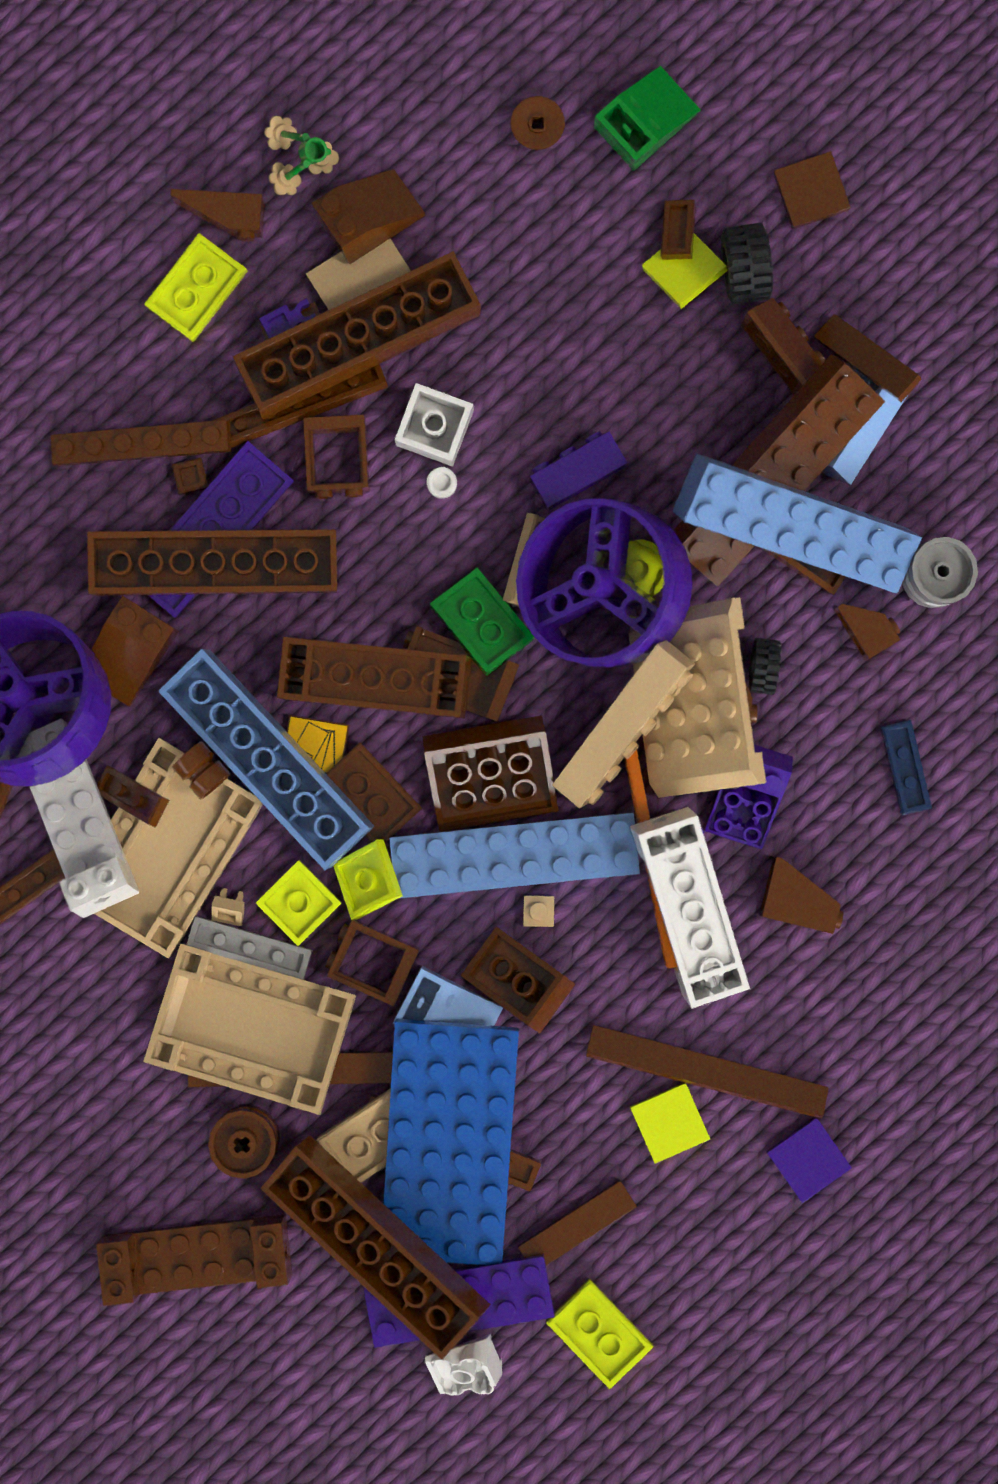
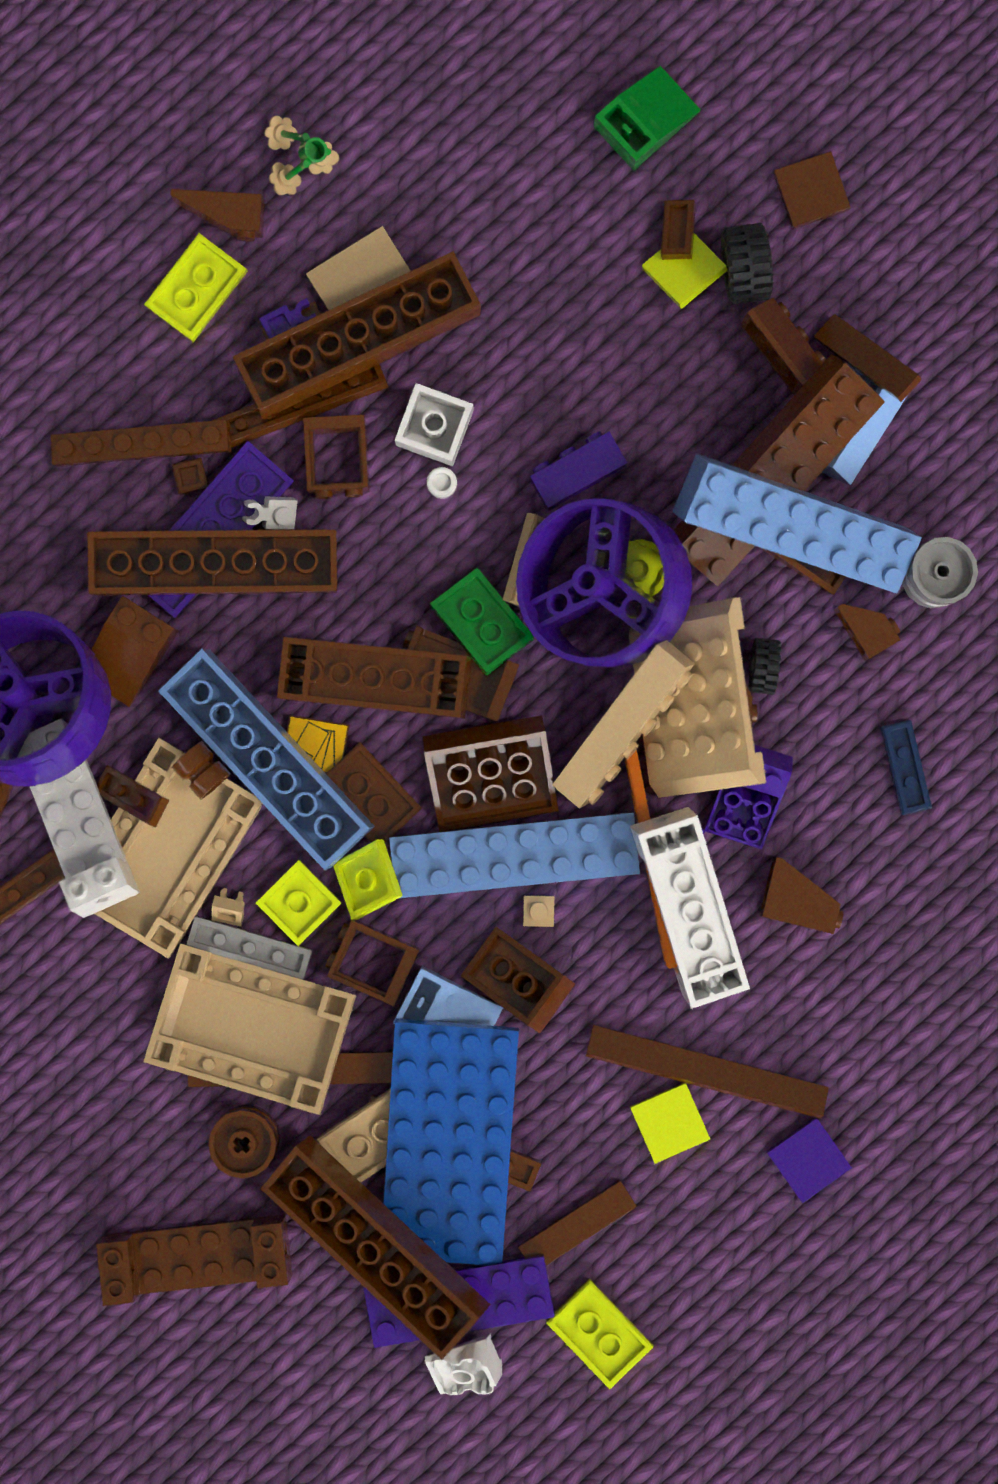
(274, 514): none -> white plate
(367, 213): reddish brown slope -> none
(537, 109): reddish brown piece -> none

